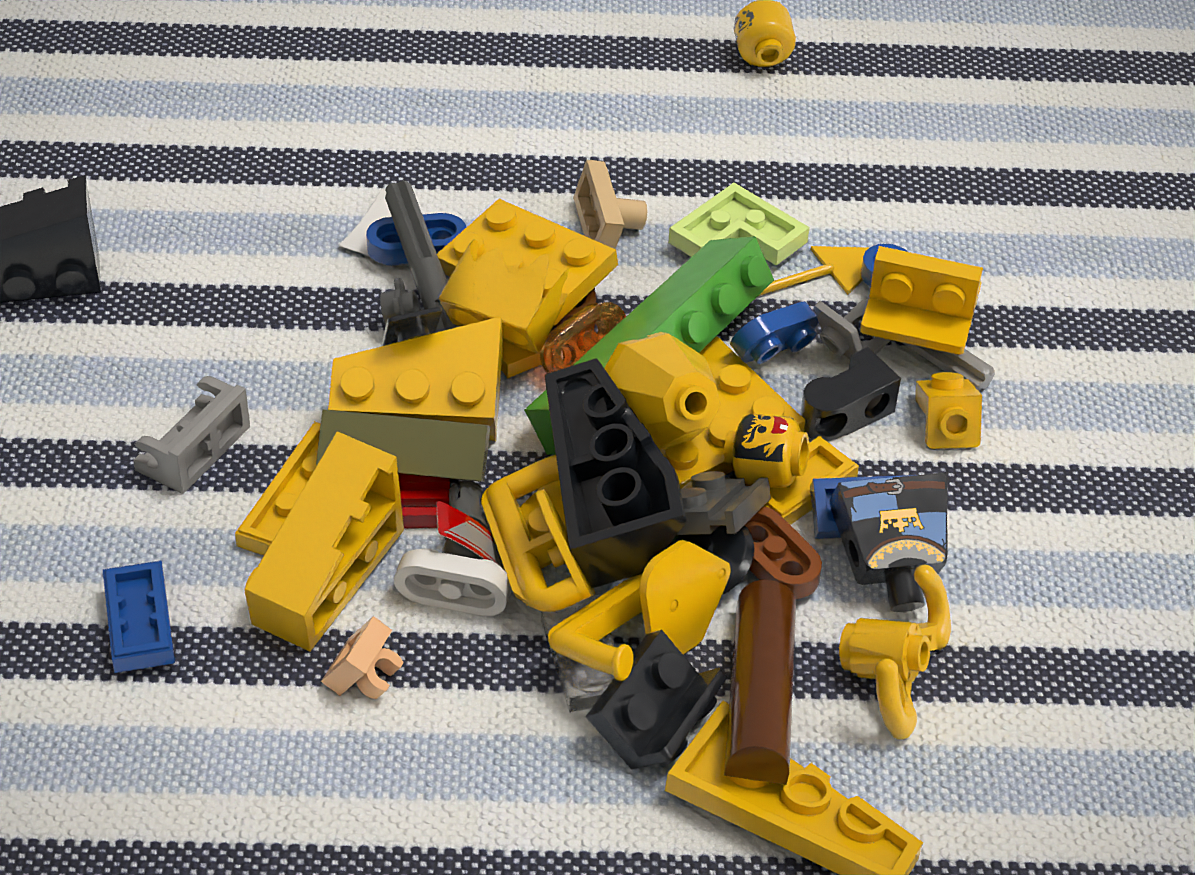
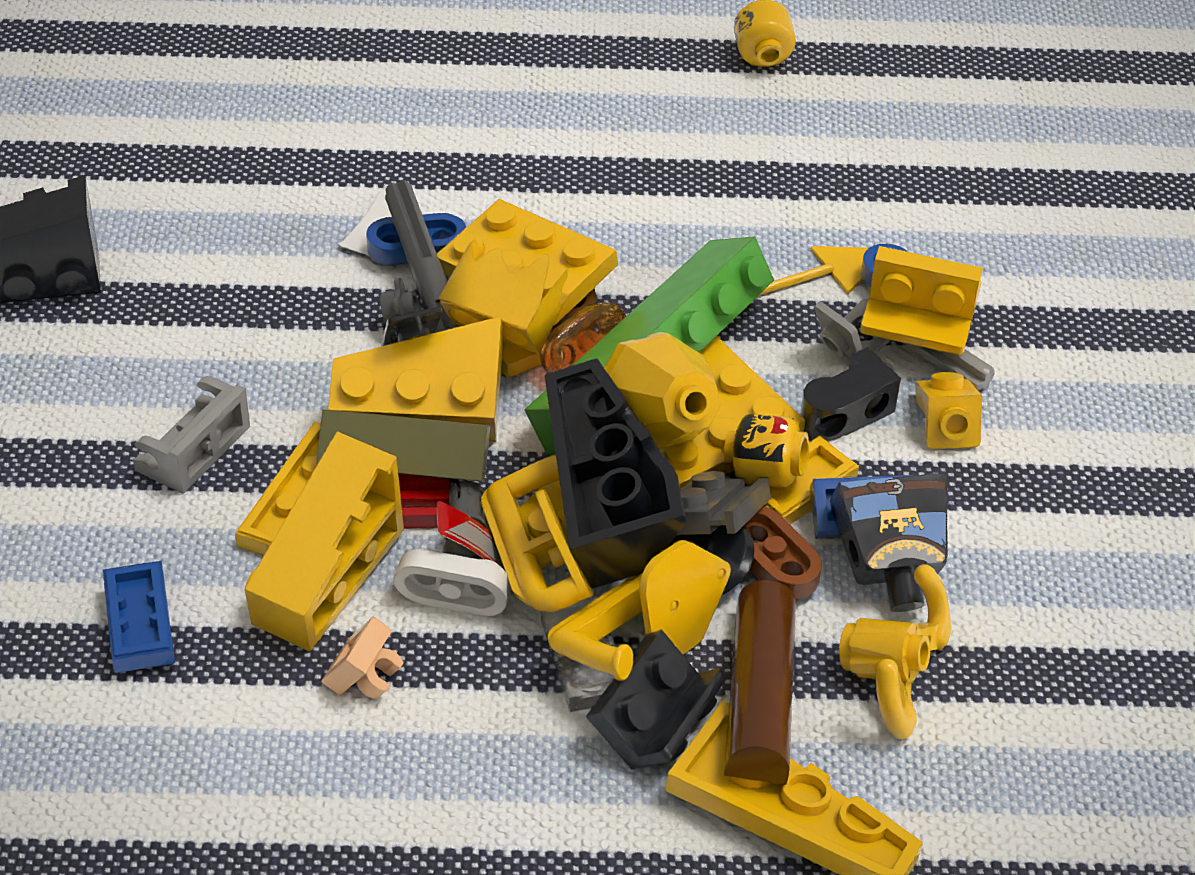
(599, 209): tan tile -> none
(737, 215): yellowish green plate -> none
(774, 332): blue plate -> none

